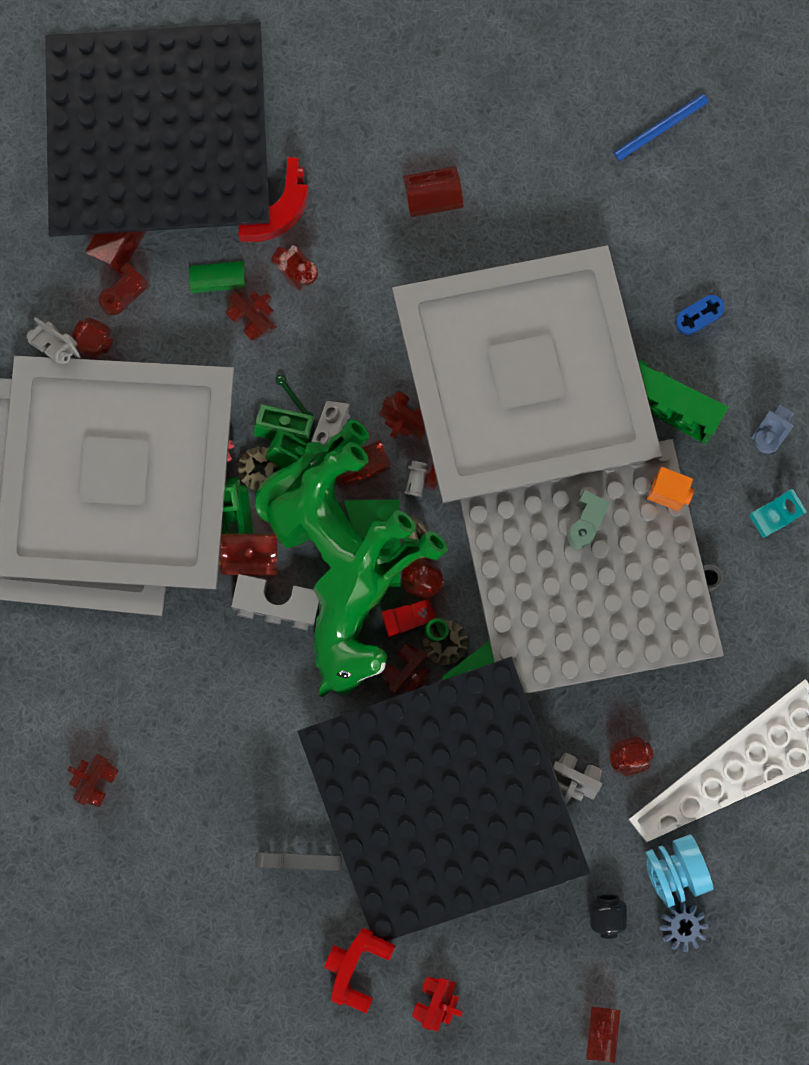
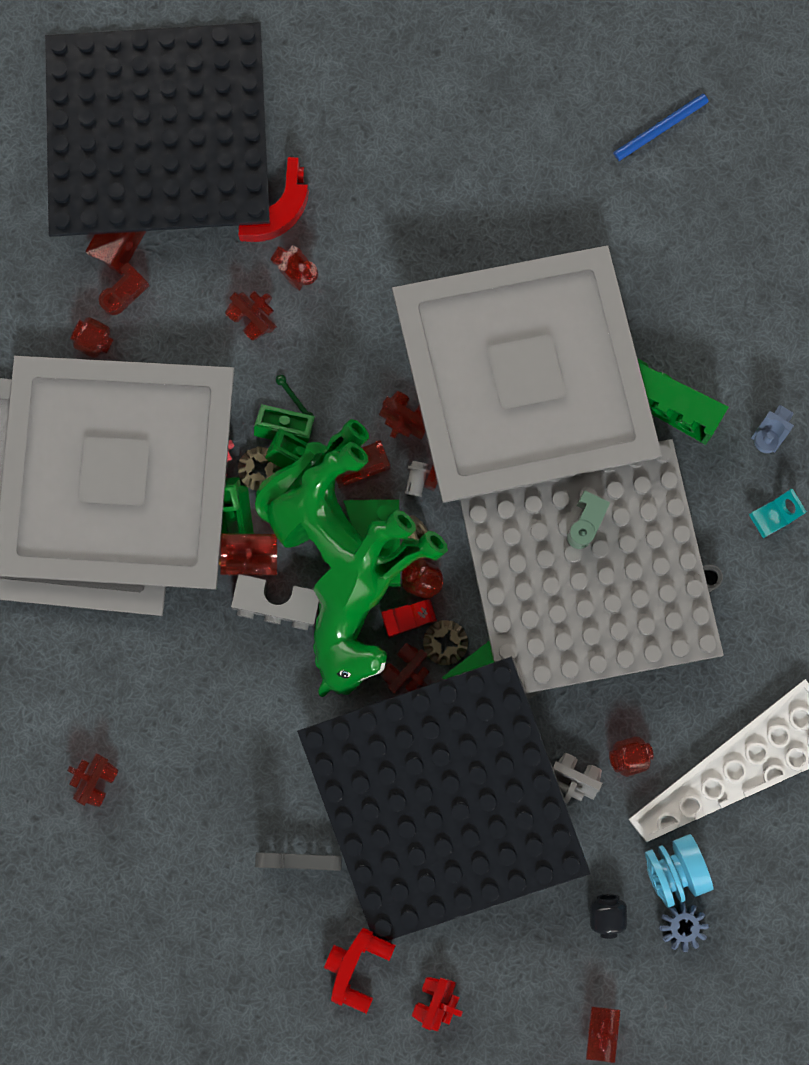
(60, 346): light grey hinge -> none
(217, 277): green slope -> none
(331, 421): light grey hinge -> none
(433, 191): clear red panel -> none
(440, 627): green hinge -> none
(671, 489): orange brick -> none
(703, 320): blue beam -> none

